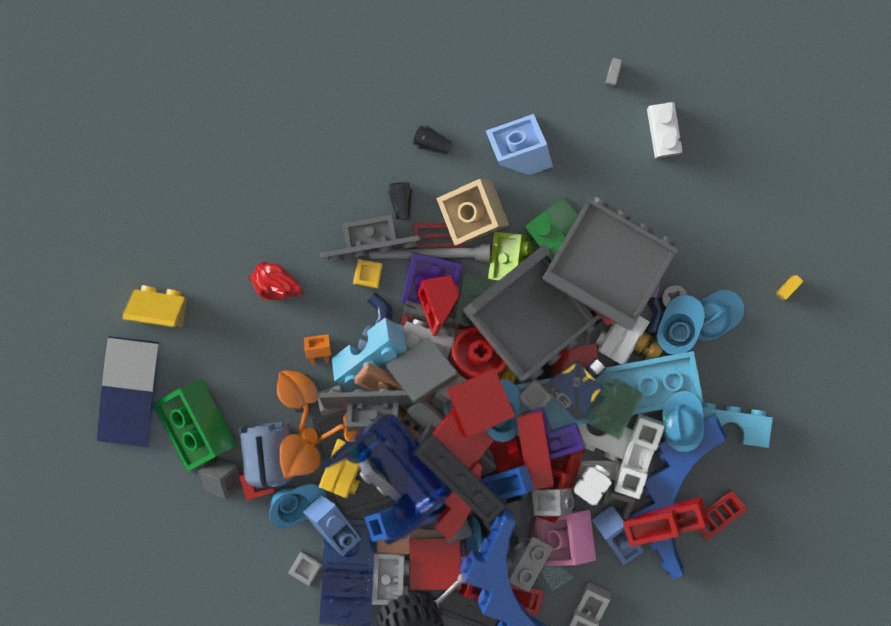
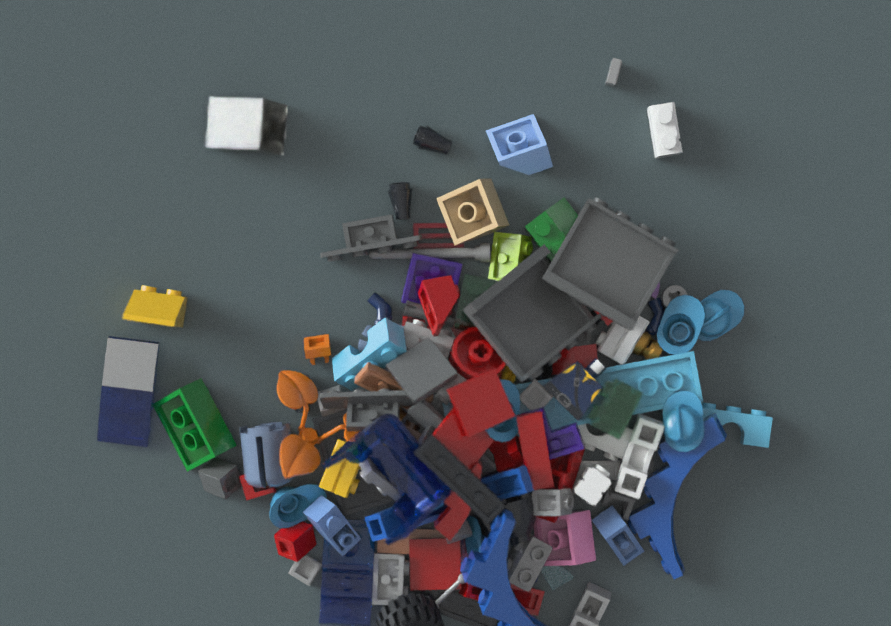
(246, 125): none -> clear smoke slope
(274, 282): red hair -> none
(295, 541): none -> red panel
(368, 273): yellow tile -> none
(666, 522): red slope -> none
(740, 509): red slope -> none
(789, 287): yellow tile -> none

